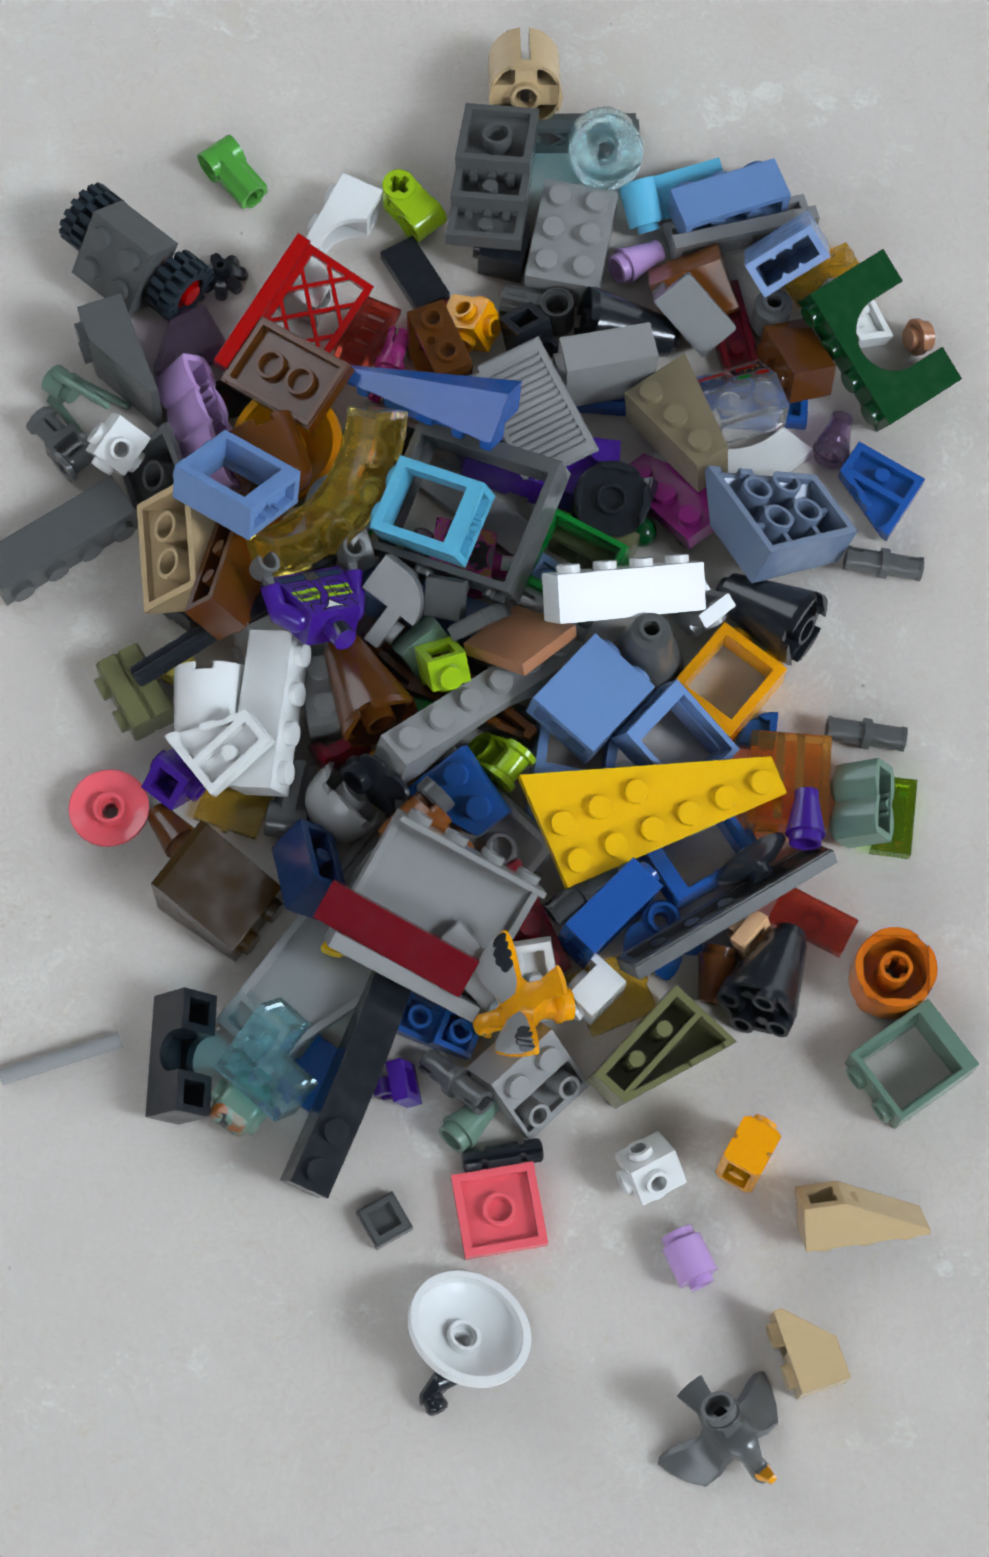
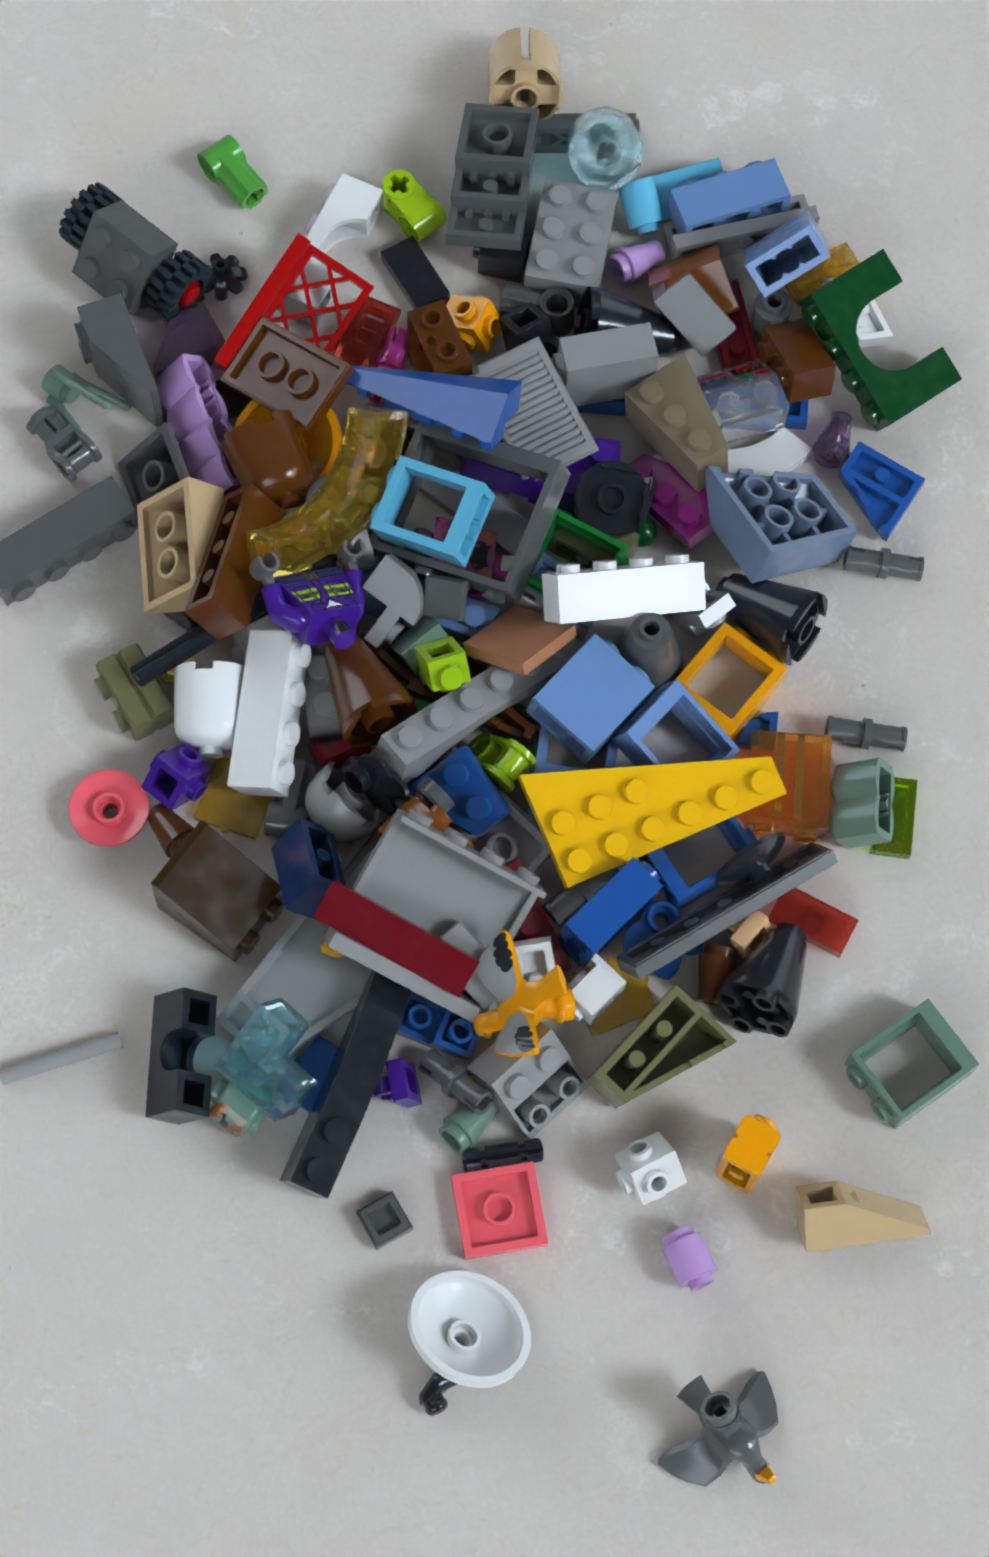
(130, 445): white brick -> none
(221, 748): white wing -> none
(243, 515): medium blue window -> none
(478, 621): dark grey tile -> none
(805, 821): dark purple cone -> none
(809, 1354): tan slope -> none
(910, 960): orange brick -> none
(918, 336): nougat plate -> none

